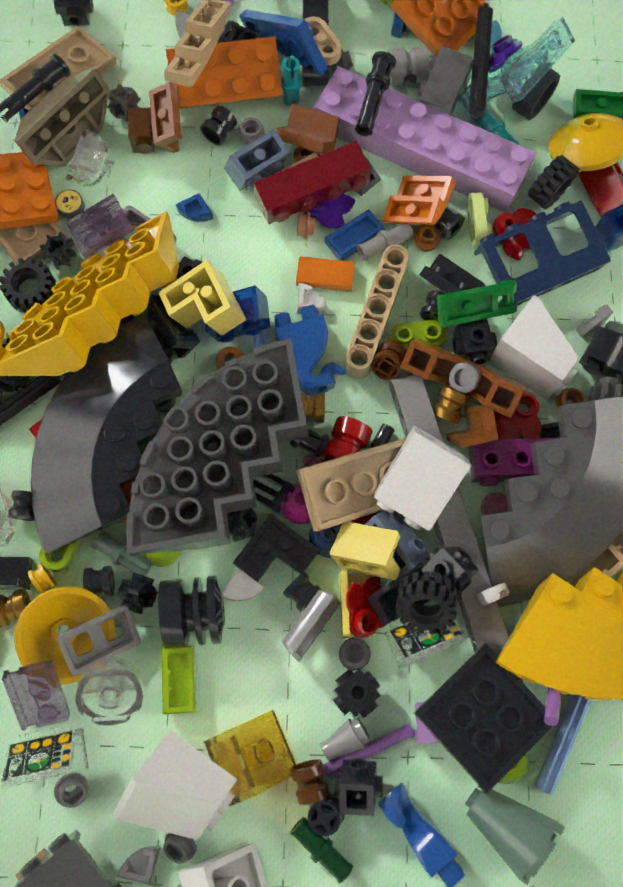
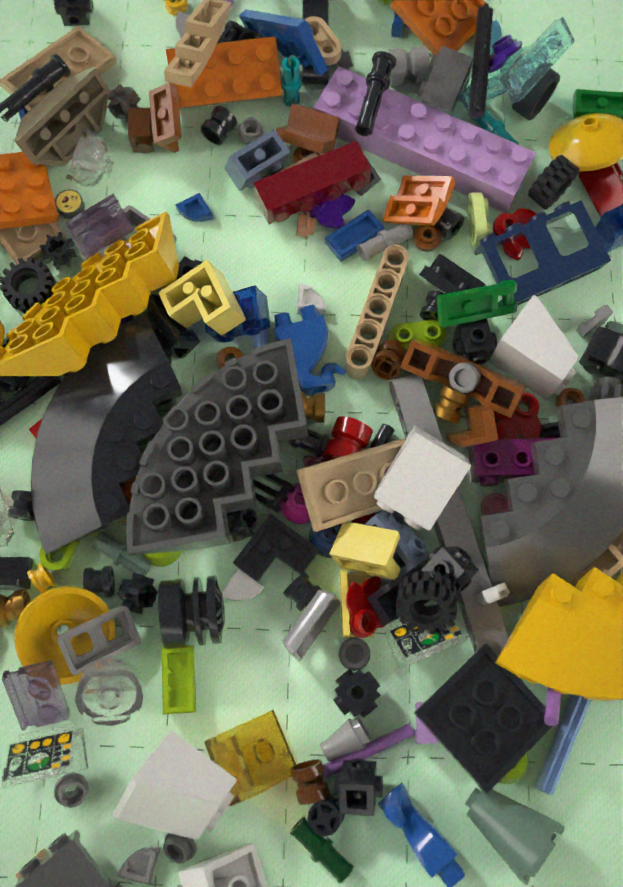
(325, 273): orange tile -> none

